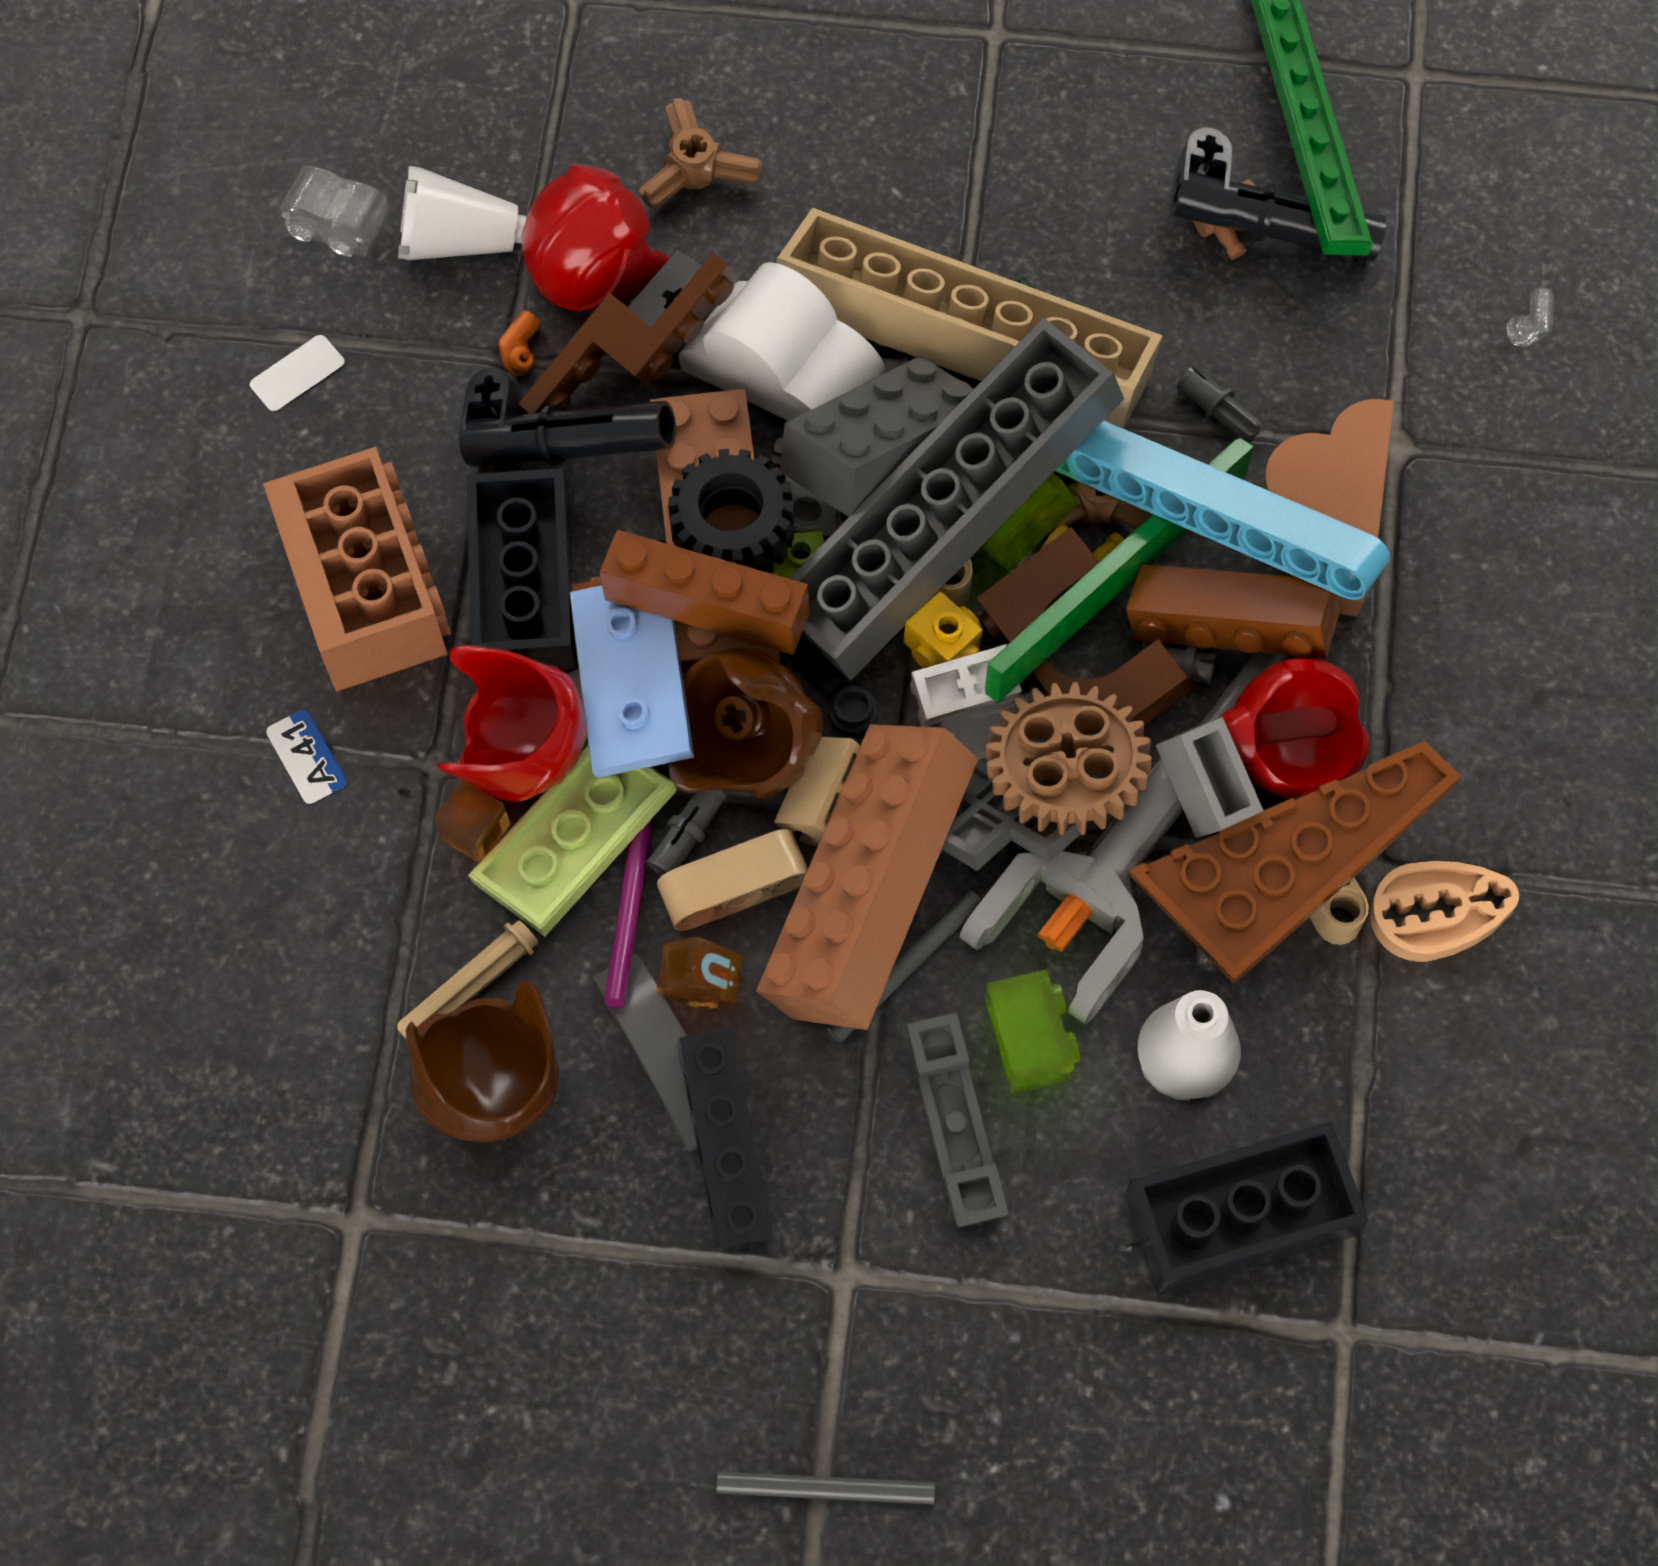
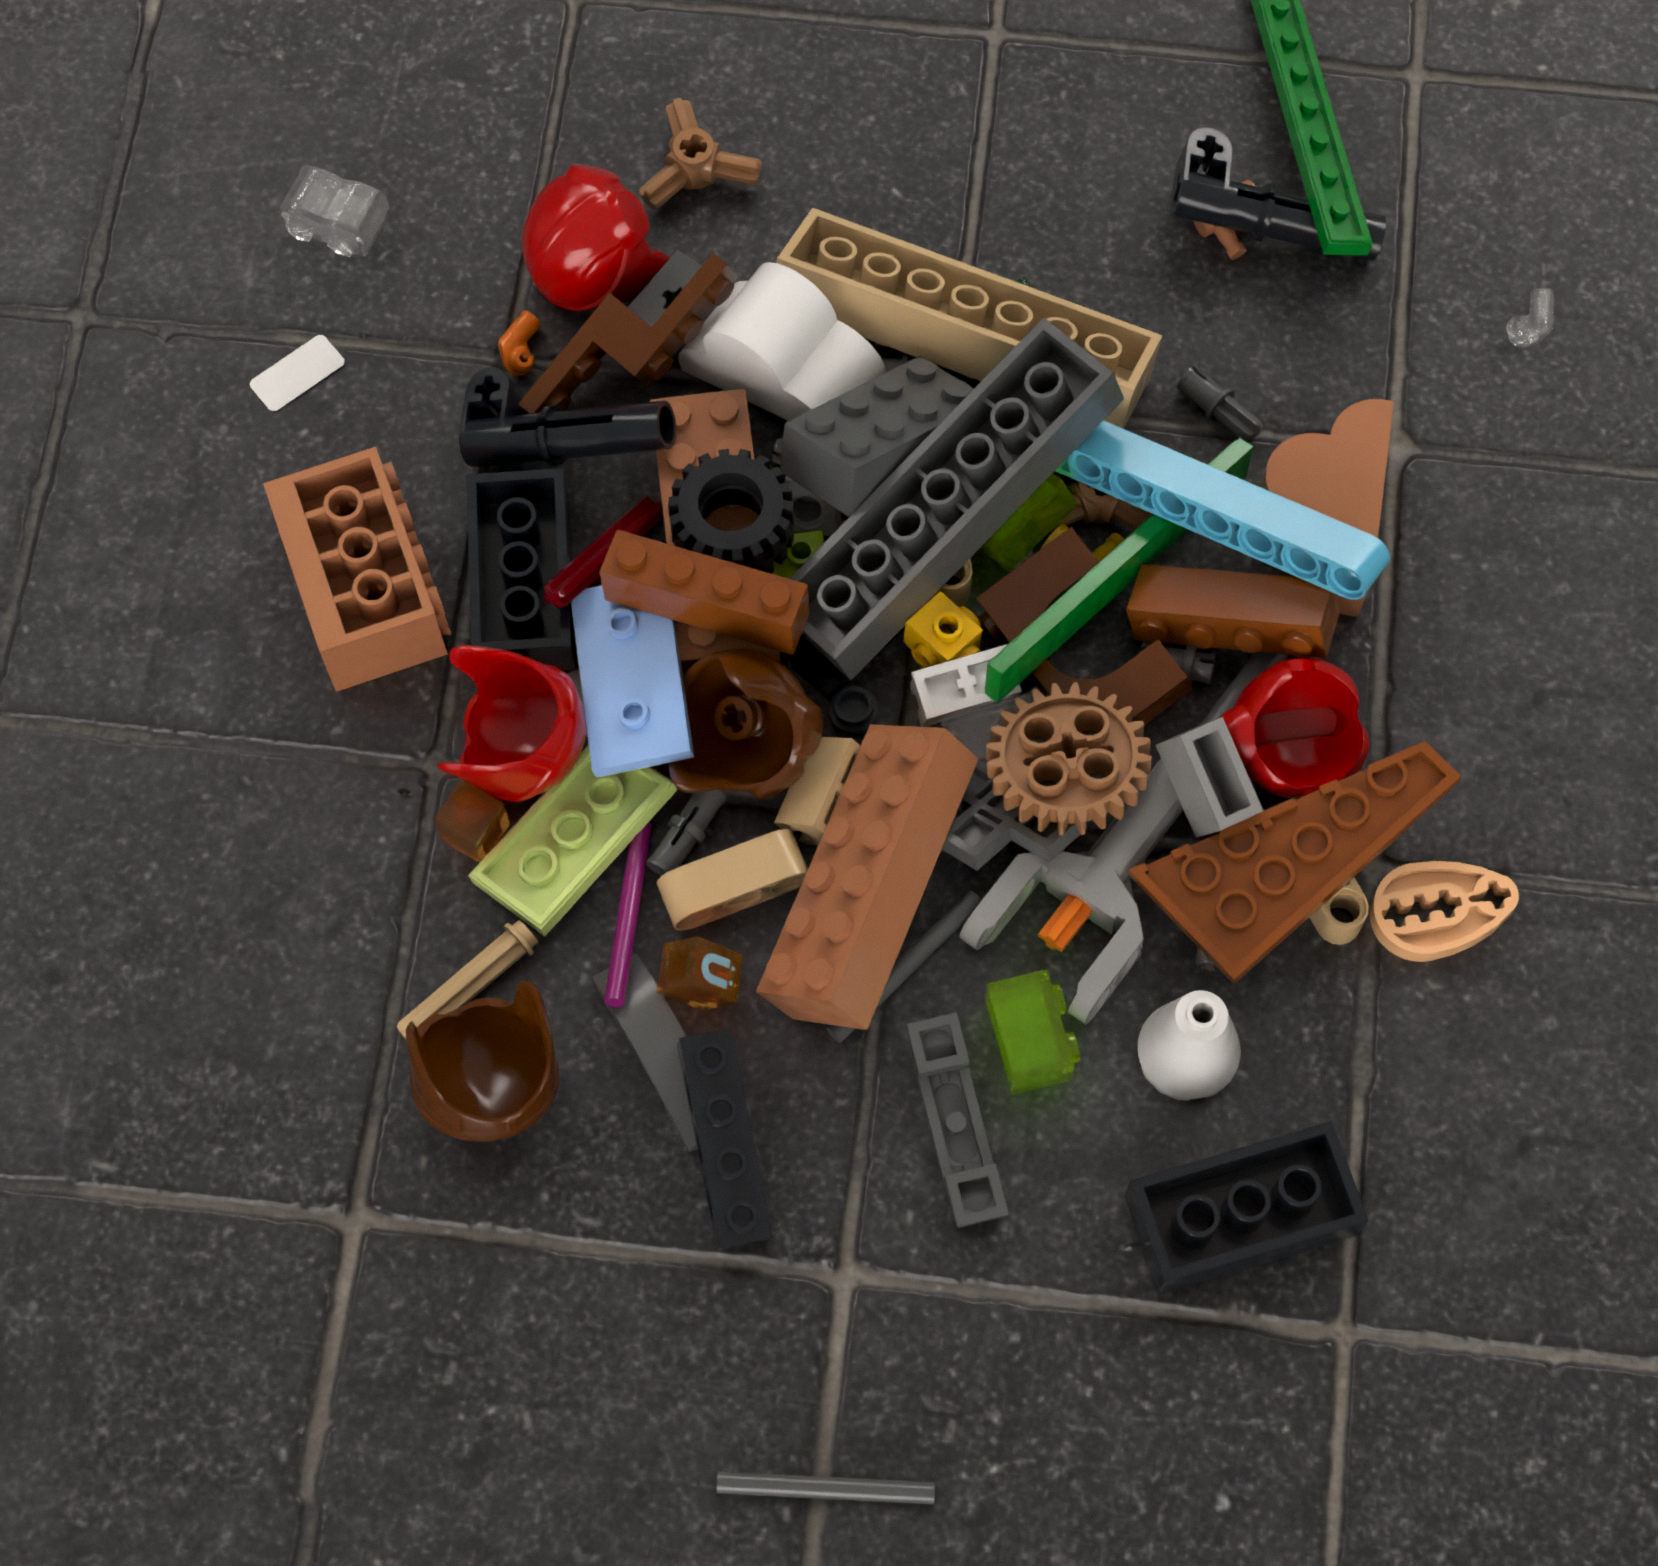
(306, 756): sticker -> none
(454, 219): white cone -> none
(587, 564): none -> dark red axle

